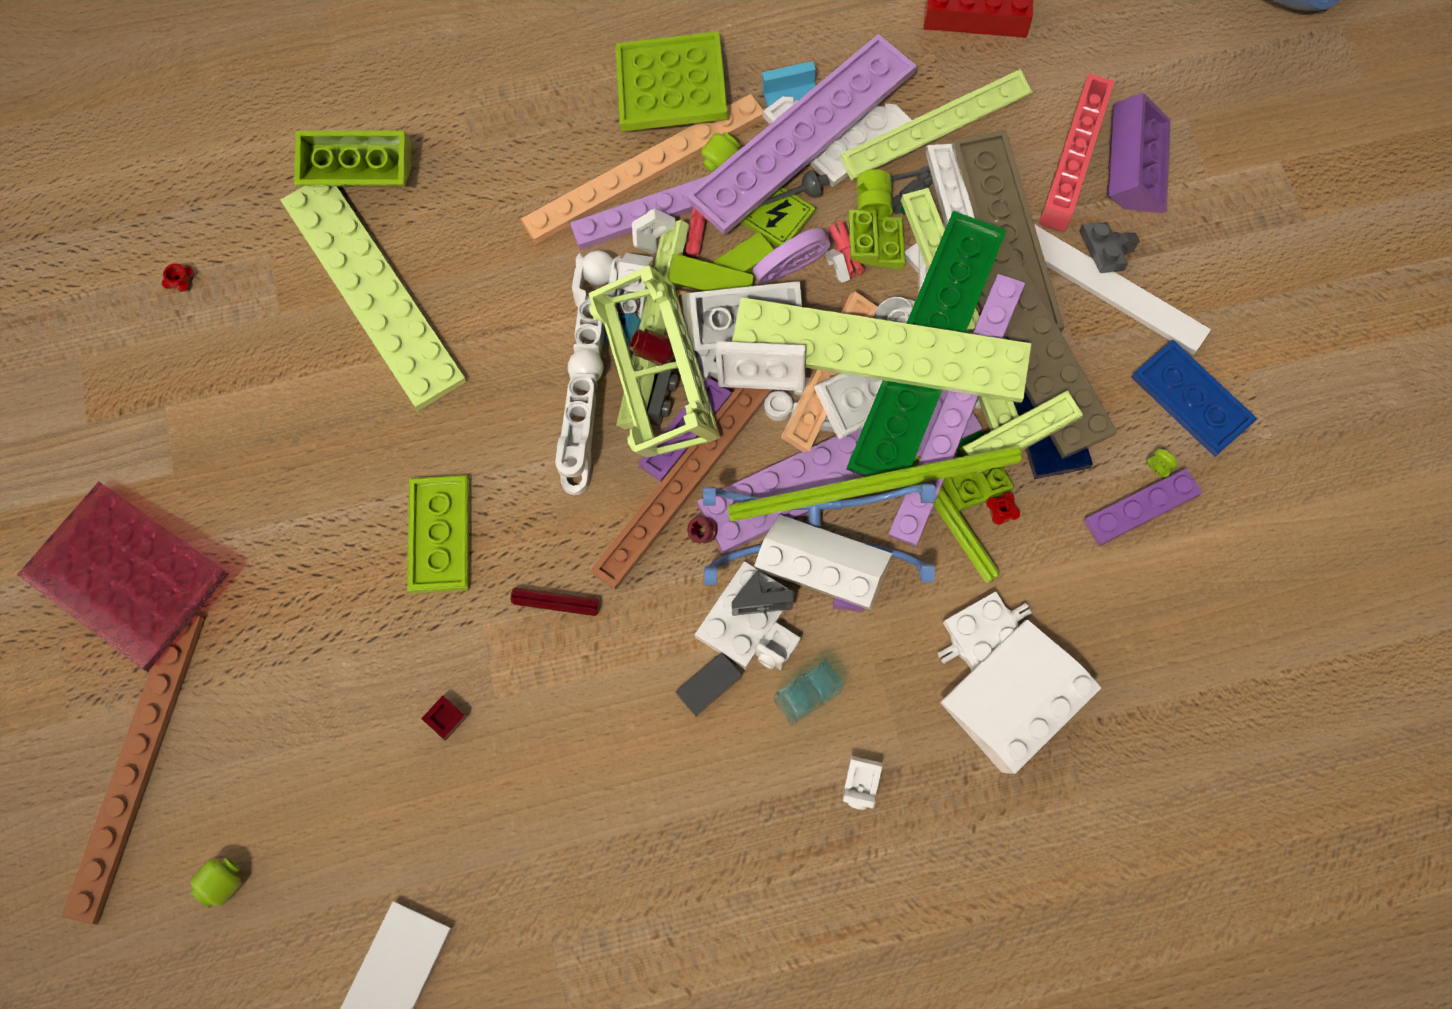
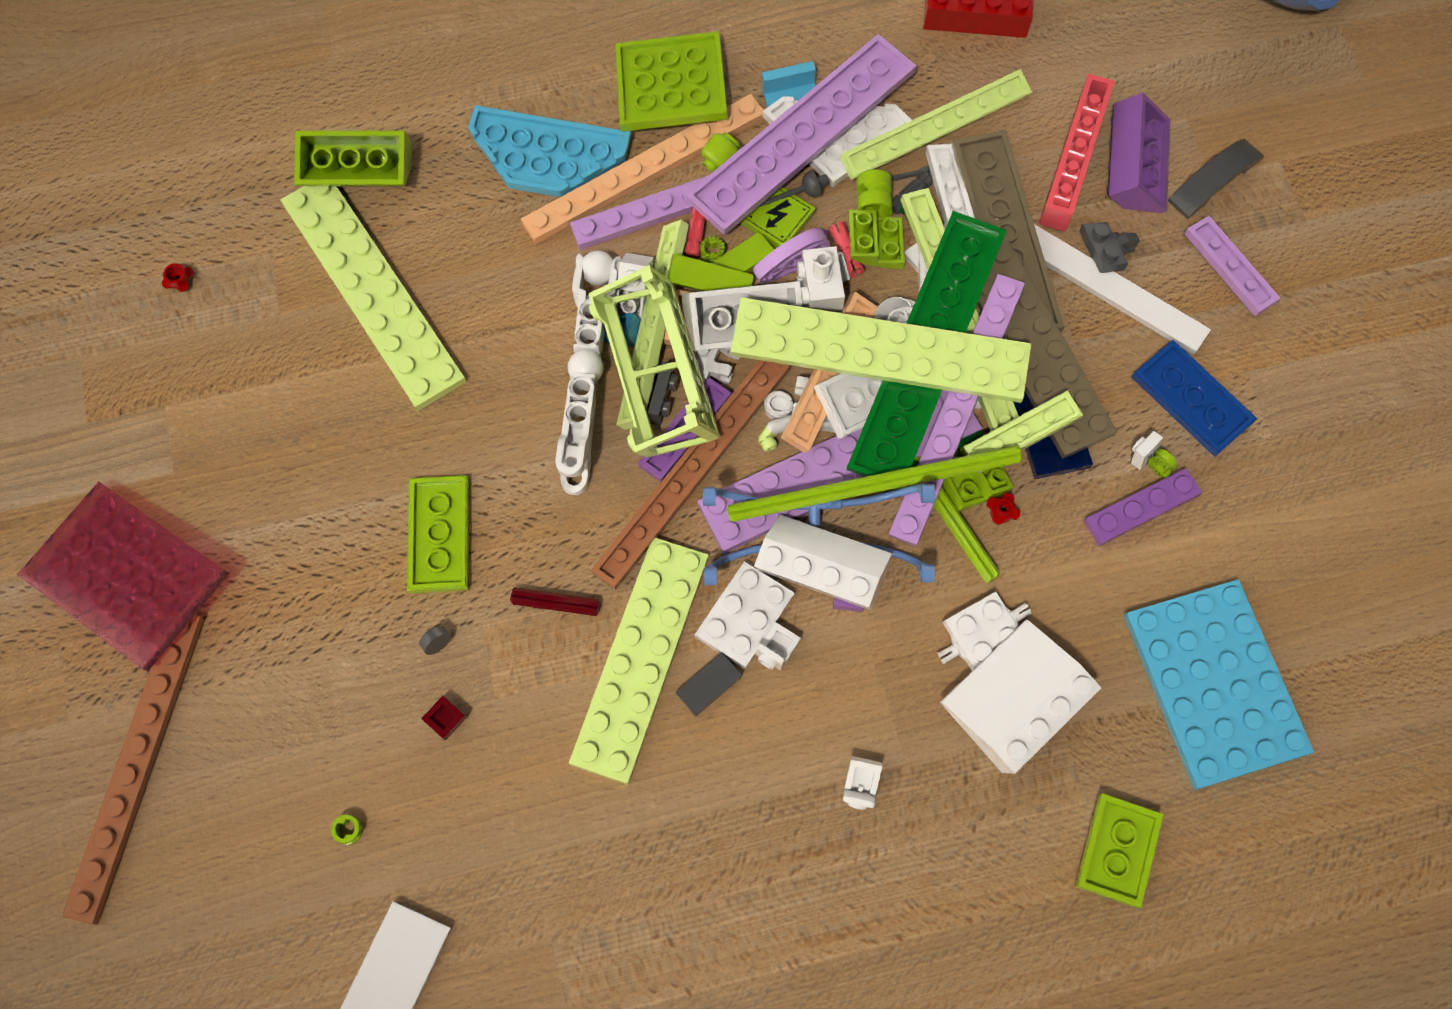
(215, 882): lime head -> none
(348, 839): none -> lime bush
(434, 640): none -> dark grey tile
(546, 152): none -> medium azure plate
(639, 661): none -> yellowish green plate
(650, 227): white bracket -> none
(651, 346): dark red brick -> none
(709, 533): dark red bush -> none
(712, 243): none -> lime bush
(752, 601): dark grey slope -> none
(760, 365): white tile -> none
(771, 430): none -> arm
(808, 692): clear light blue brick -> none
(821, 279): none -> white brick
(1119, 851): none -> lime plate
(1145, 448): none -> white plate
(1214, 176): none -> dark grey slope
(1217, 684): none -> medium azure plate
(1232, 266): none -> lavender plate

